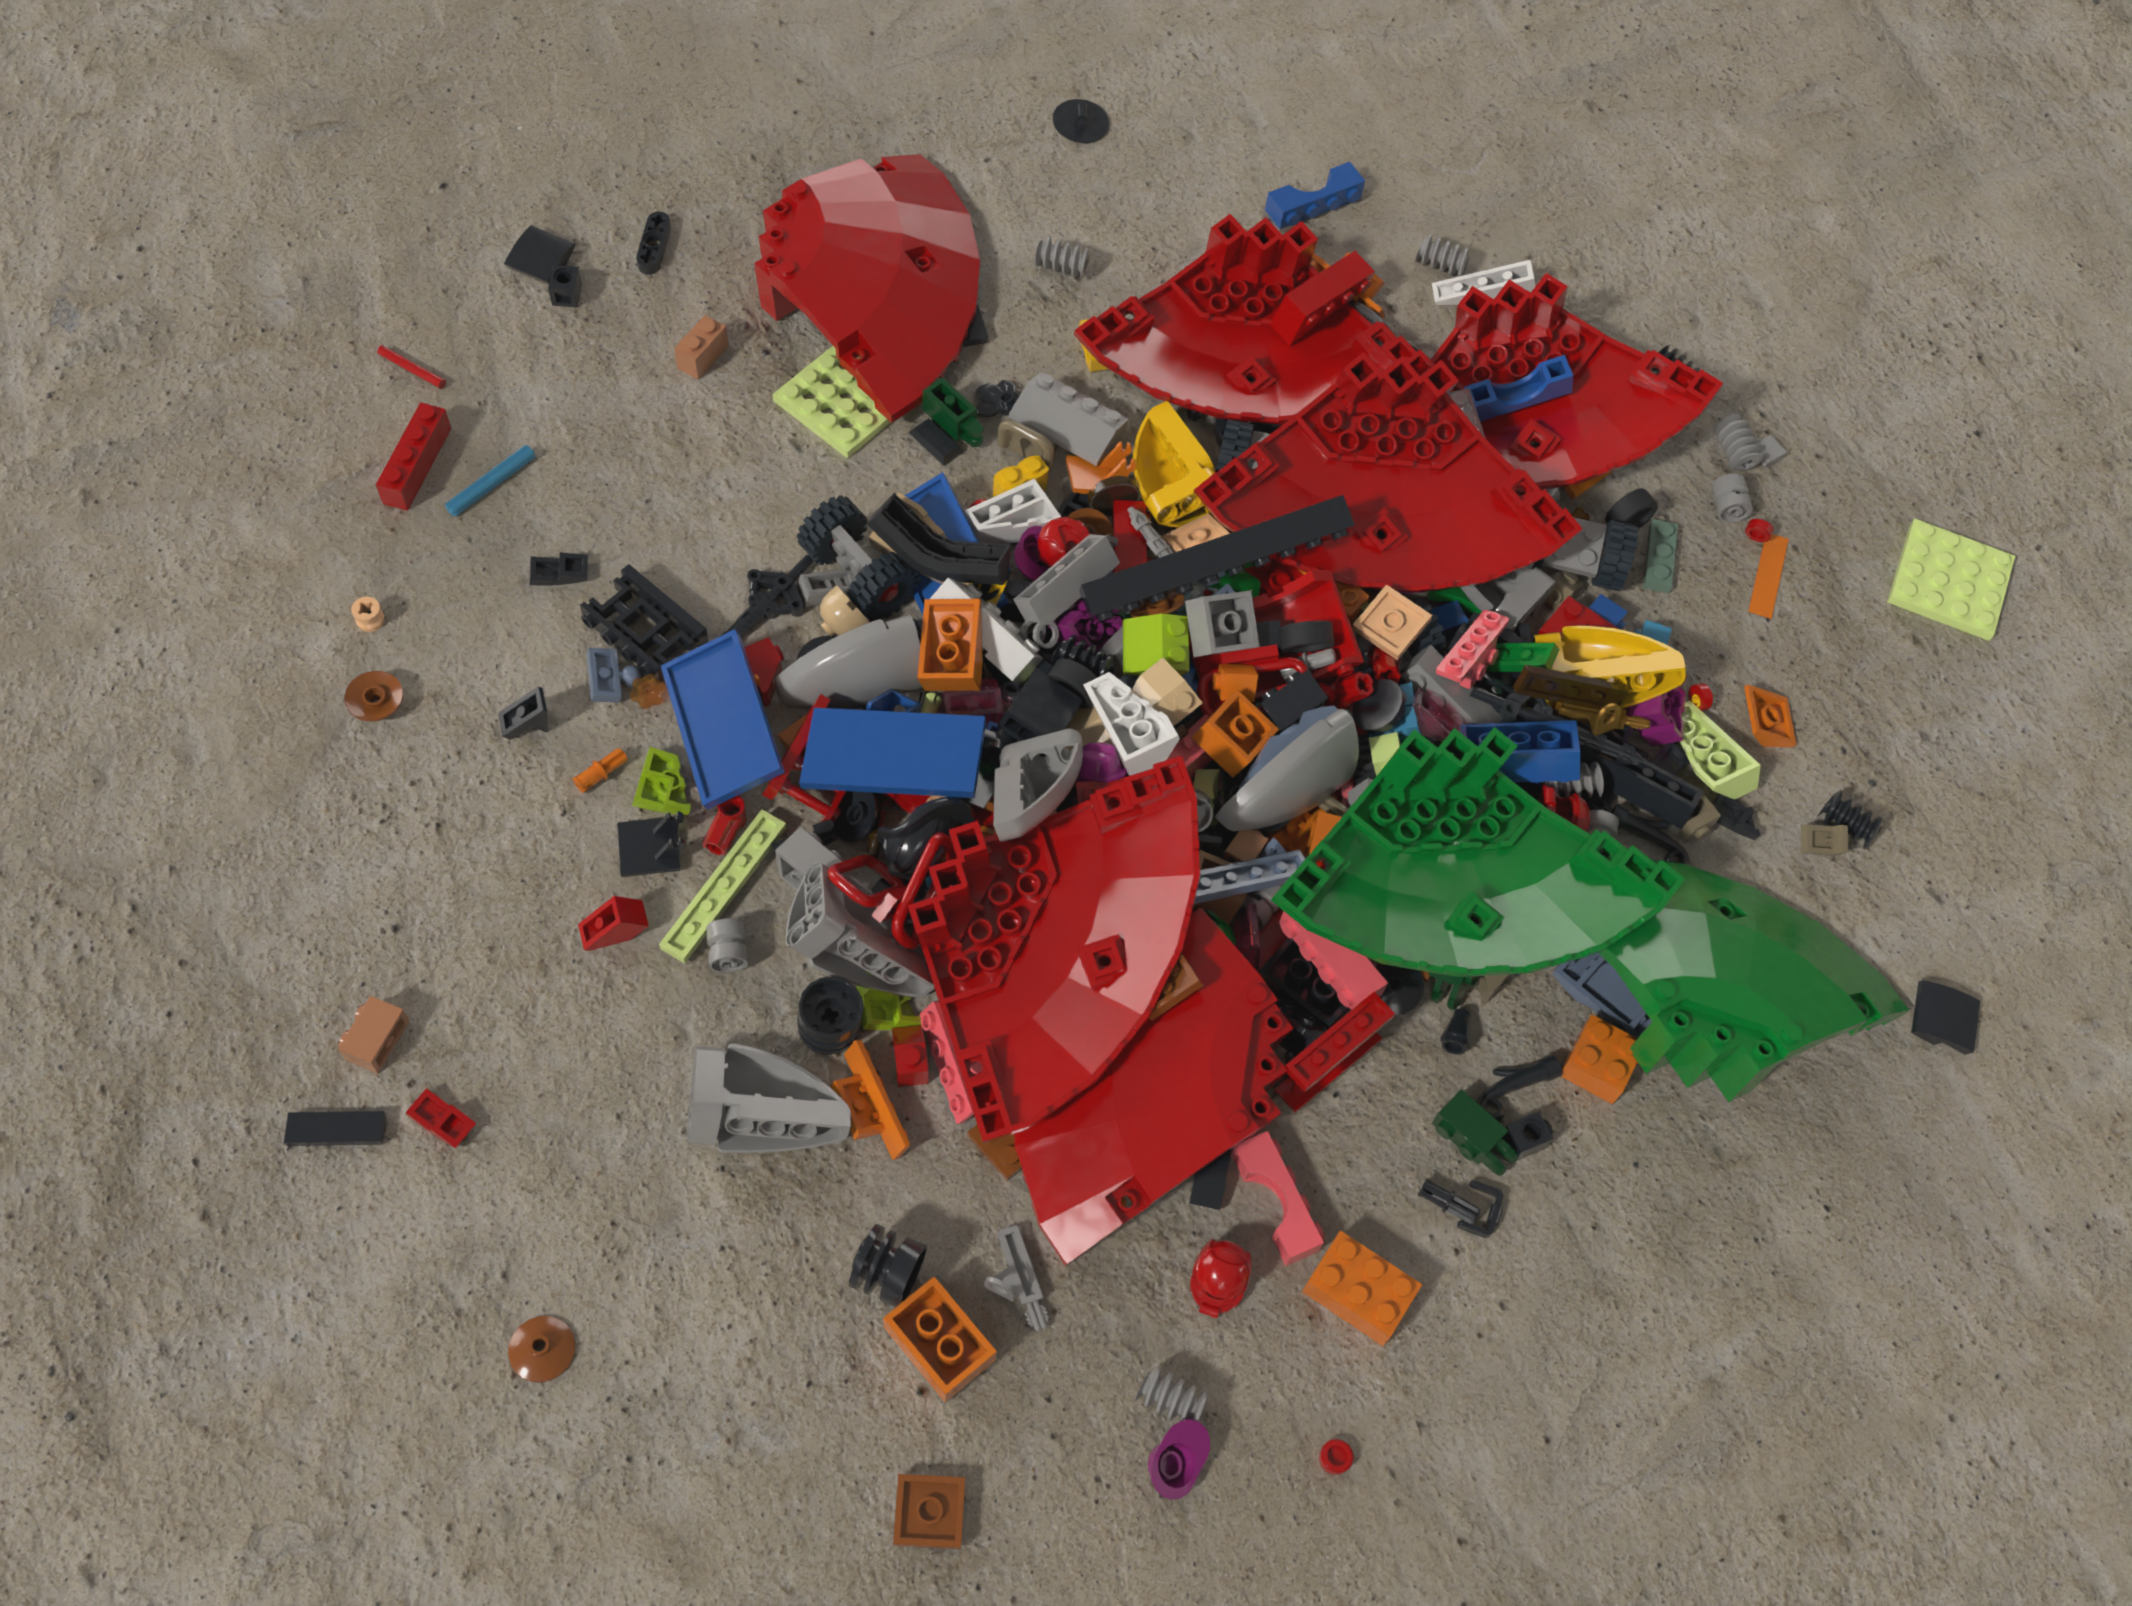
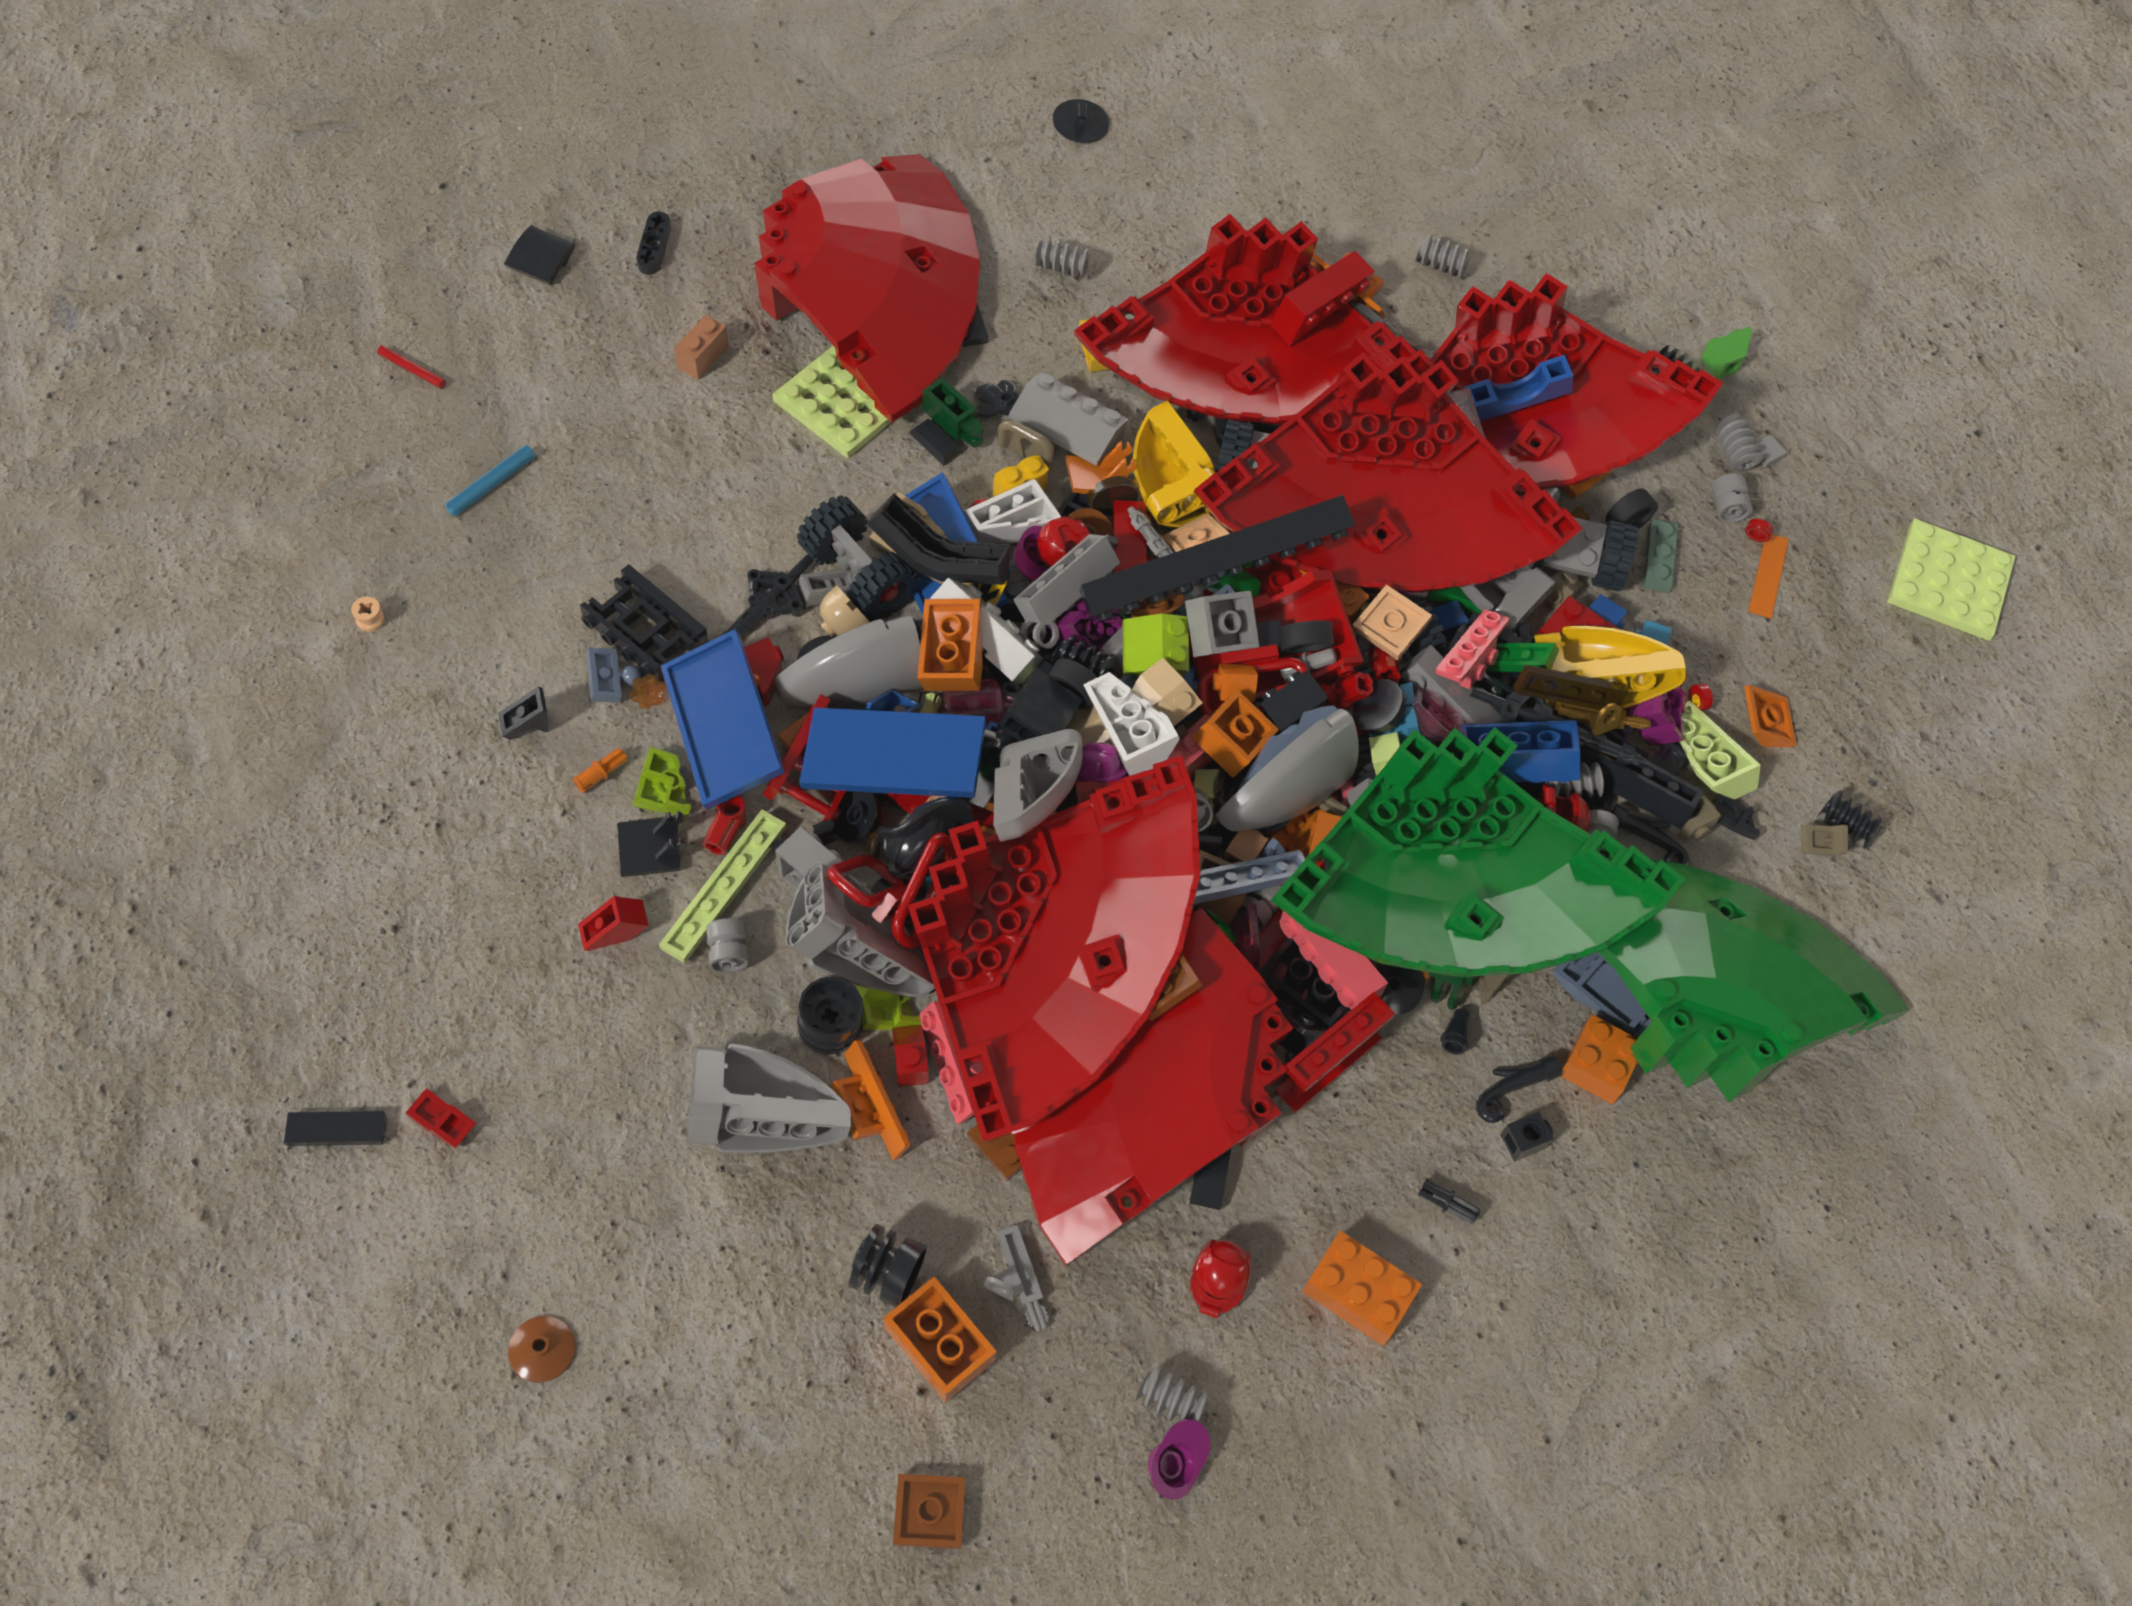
(373, 686): dark orange dish -> none
(373, 1034): nougat brick -> none
(413, 456): red brick -> none
(564, 570): black slope -> none
(565, 286): black brick -> none
(1261, 1163): coral arch -> none
(1290, 205): blue arch -> none
(1336, 1457): red tile -> none
(1474, 1132): dark green hinge -> none
(1488, 281): white slope -> none
(1494, 1214): black piece -> none
(1727, 353): none -> bright green slope
(1945, 1016): black slope -> none

